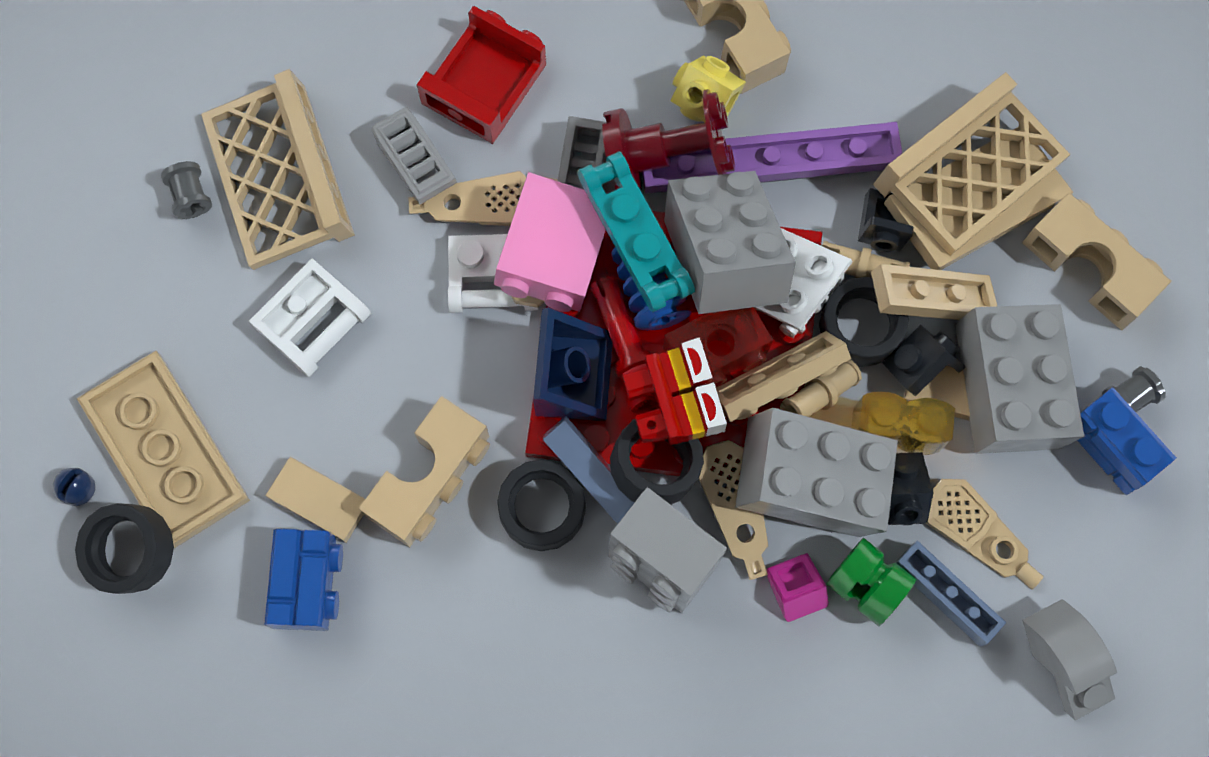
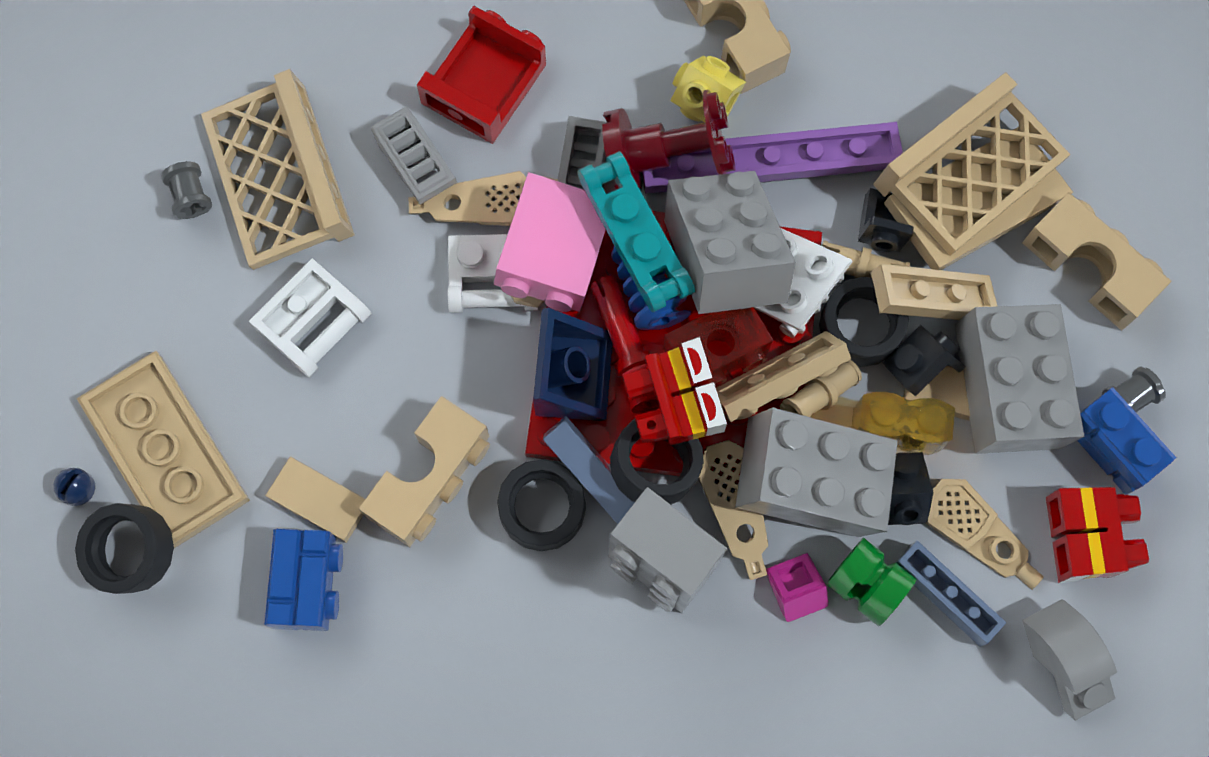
(1093, 534): none -> red hips

